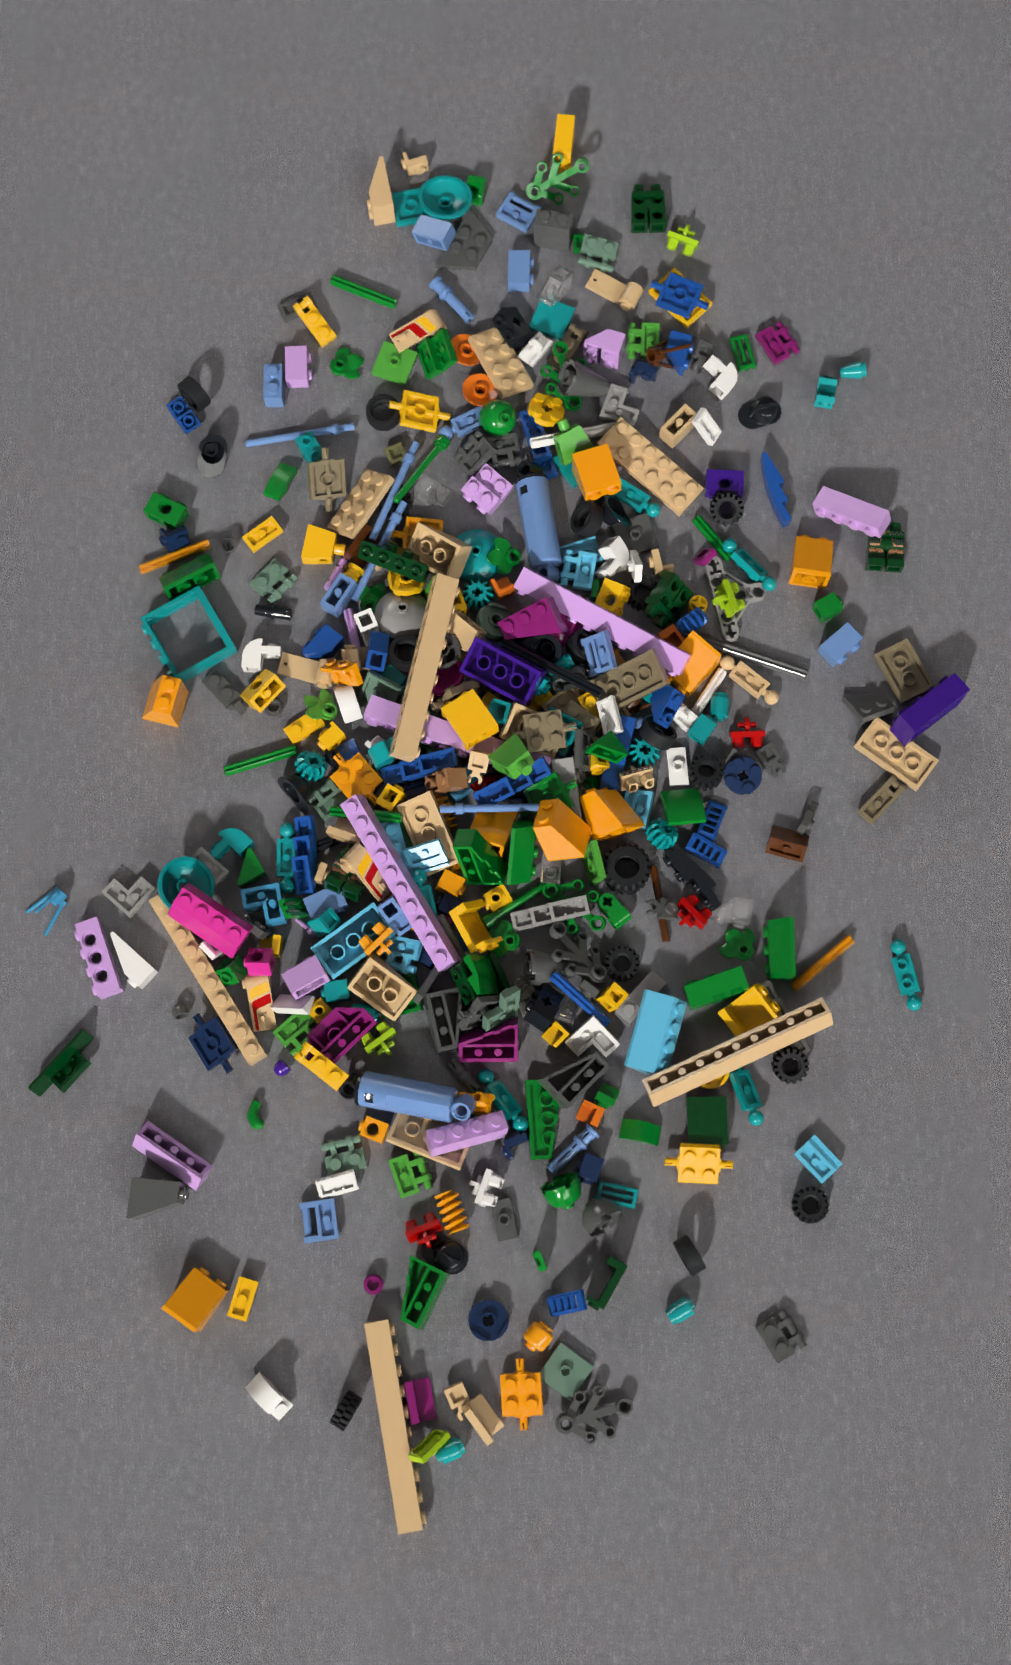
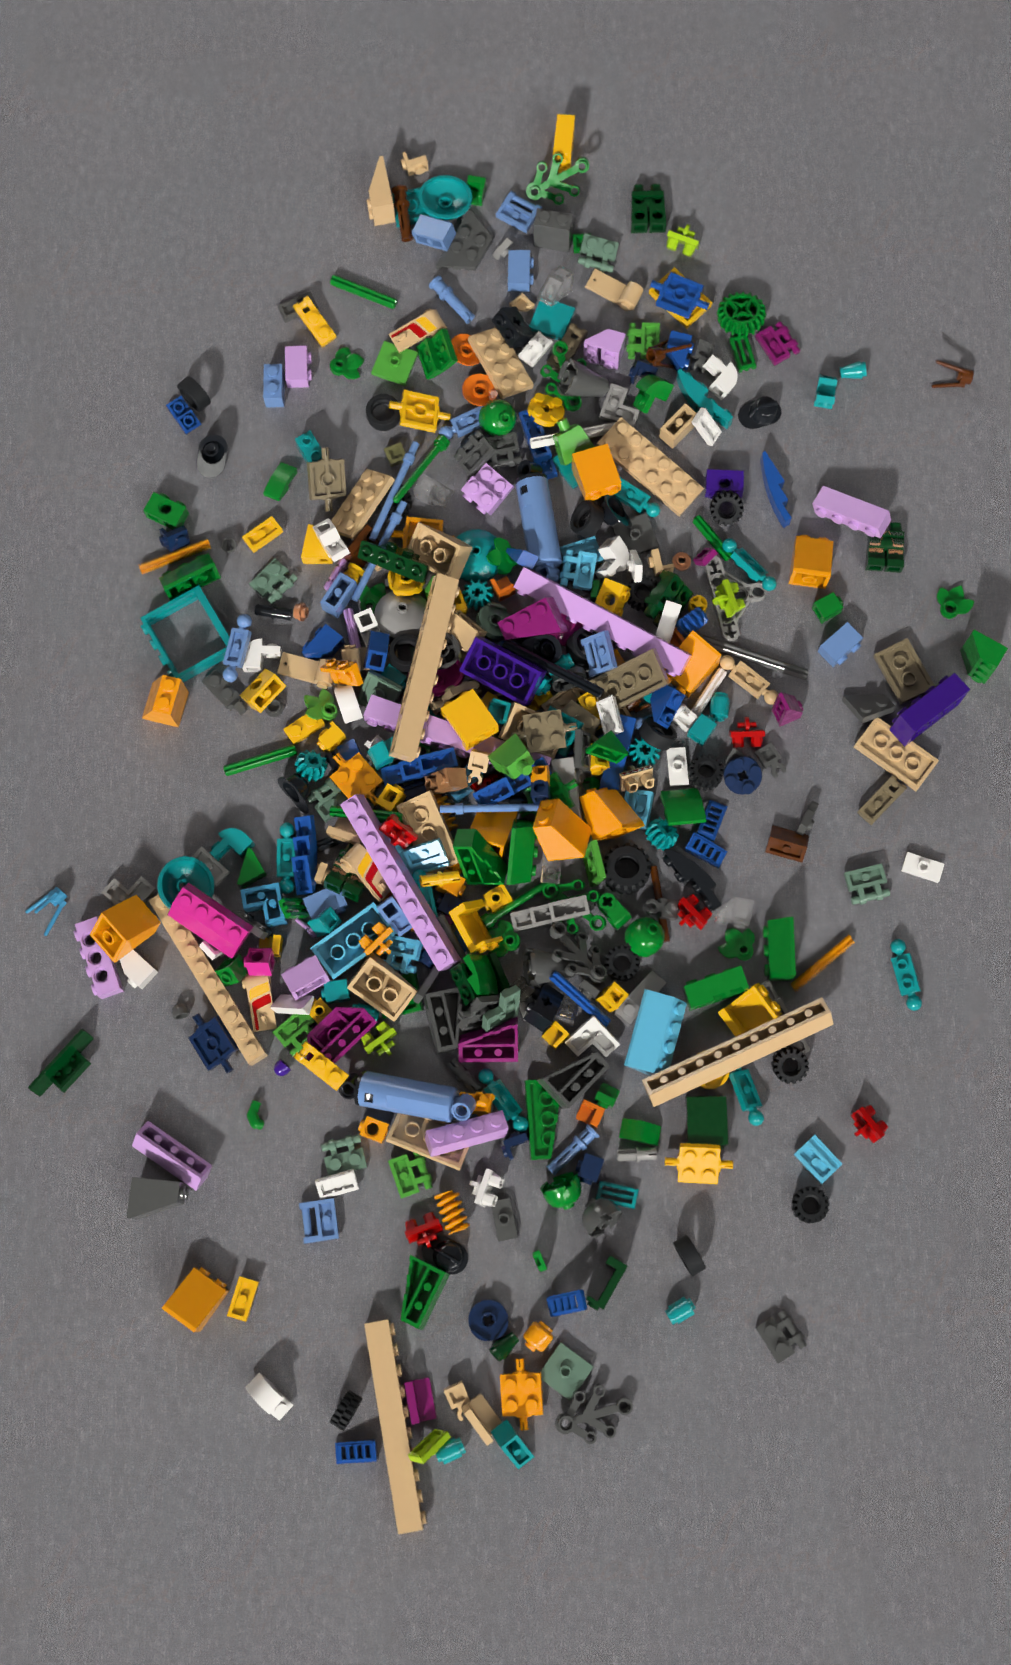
(124, 927): none -> light orange slope
(237, 647): none -> medium blue plate
(300, 611): none -> nougat plate
(330, 540): none -> white brick
(335, 429): medium blue bar -> none
(373, 1284): magenta plate -> none
(373, 1451): none -> blue slope
(398, 832): none -> red hips
(401, 205): none -> reddish brown pin
(439, 878): none -> yellow pin
(503, 249): none -> light grey plate
(504, 1346): none -> dark green cone
(512, 1444): none -> teal slope
(522, 303): none -> tan tile
(522, 557): none -> slope
(540, 783): none -> leg
(636, 1154): none -> light grey axle
(645, 936): none -> green cylinder
(651, 388): none -> green brick
(668, 620): none -> white sticker
(681, 566): none -> nougat plate
(697, 396): none -> teal slope
(740, 309): none -> green gear
(787, 709): none -> magenta slope
(864, 878): none -> sand green plate
(867, 1126): none -> red hips
(922, 867): none -> white plate
(955, 600): none -> green plate
(963, 375): none -> reddish brown plant
(981, 656): none -> green slope

